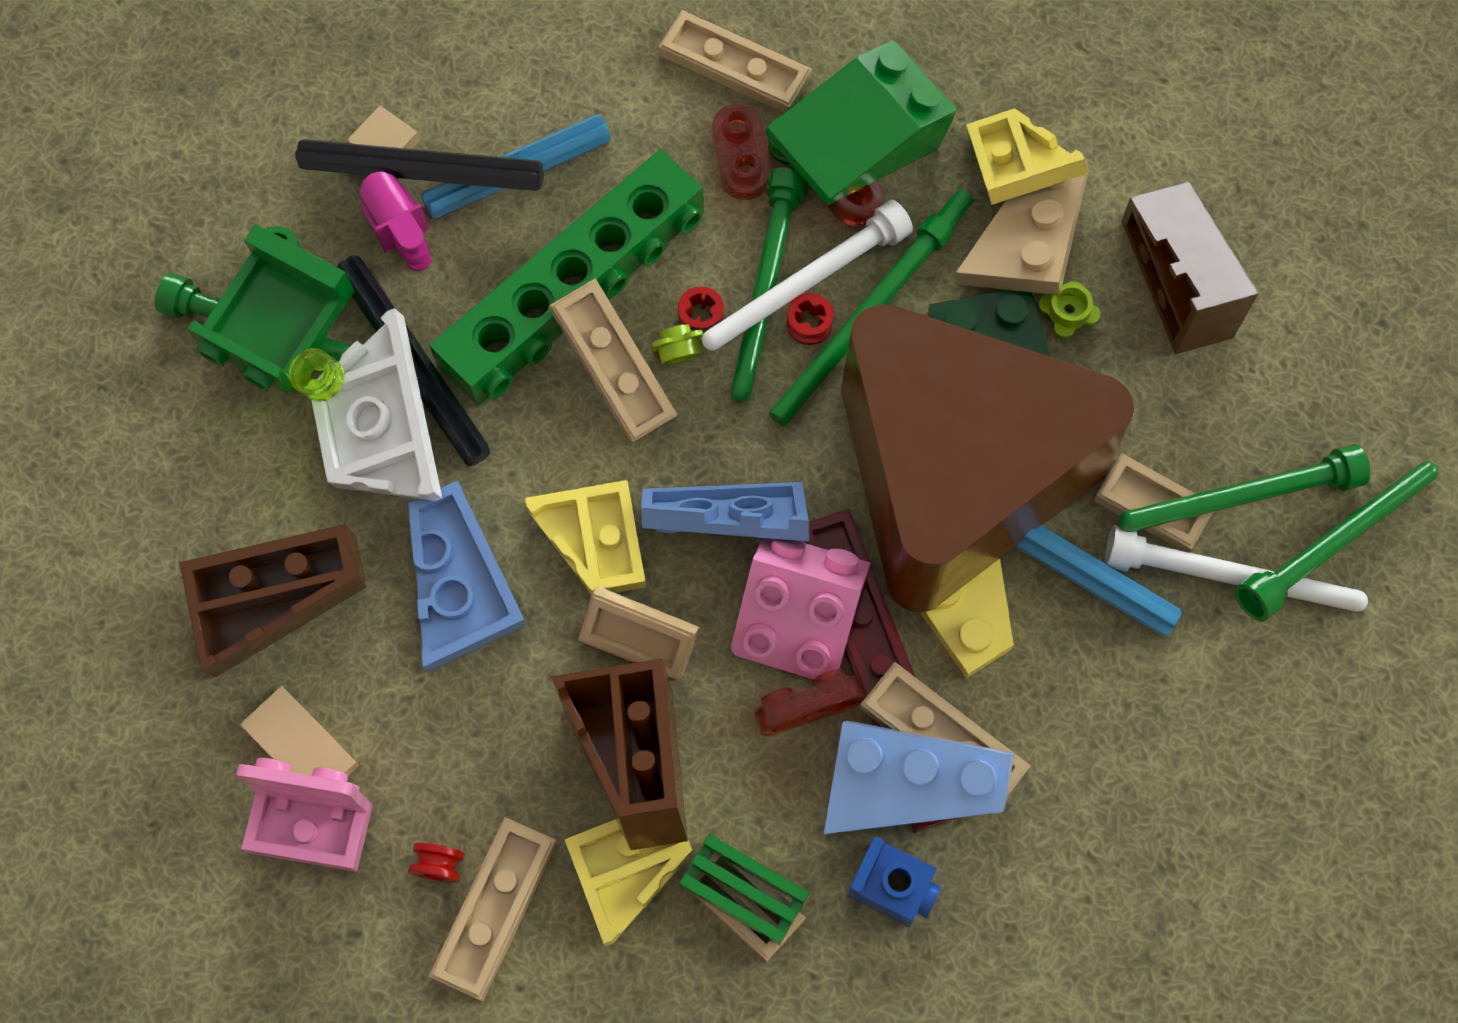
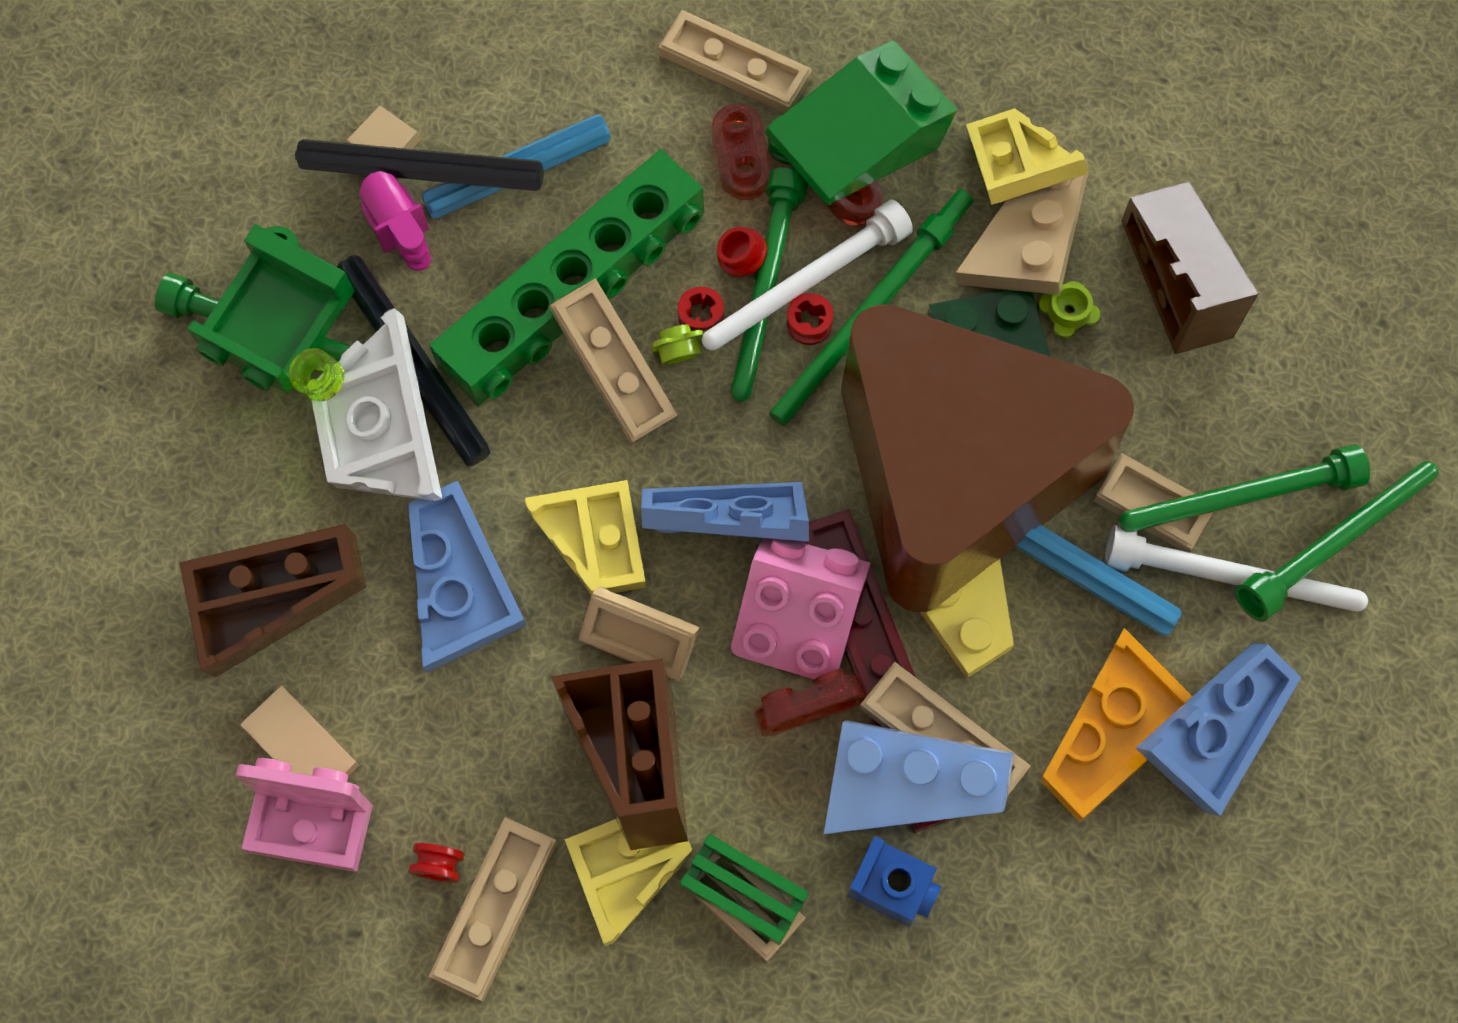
(741, 251): none -> red plate
(1119, 713): none -> light orange wing
(1222, 727): none -> medium blue wing

